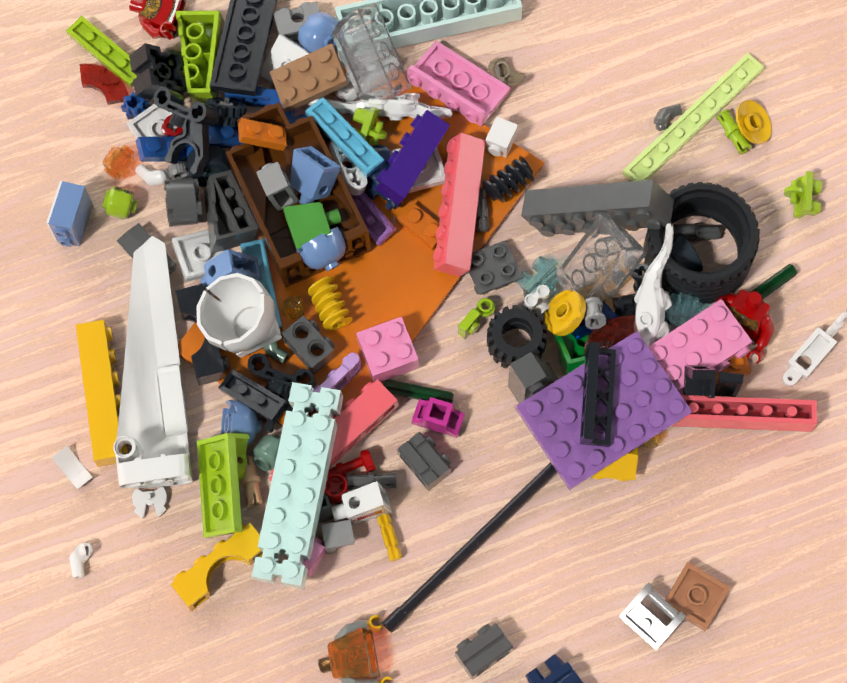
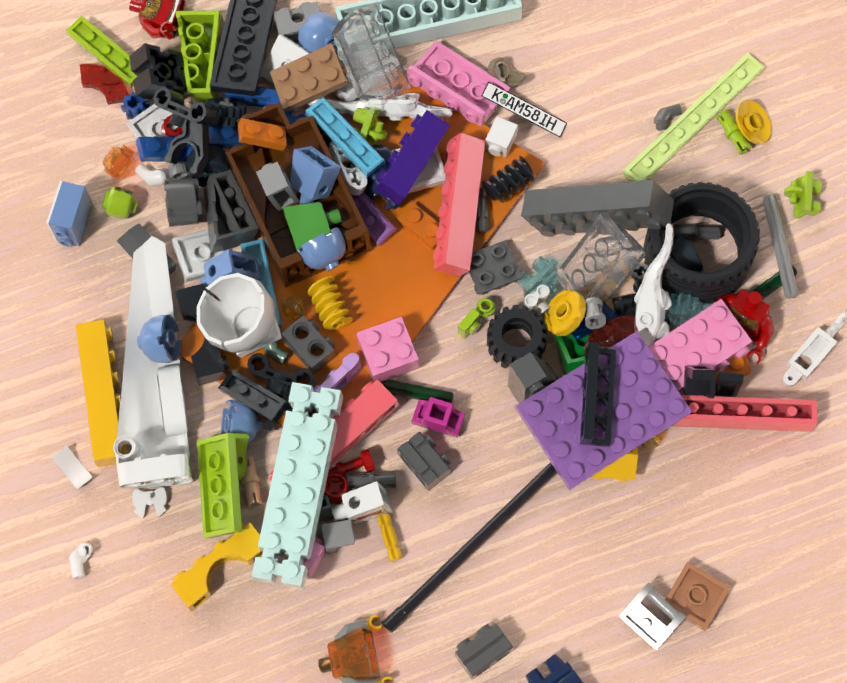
(159, 339): none -> medium blue cylinder
(266, 452): sand green head -> none
(524, 109): none -> sticker
(780, 246): none -> light grey axle

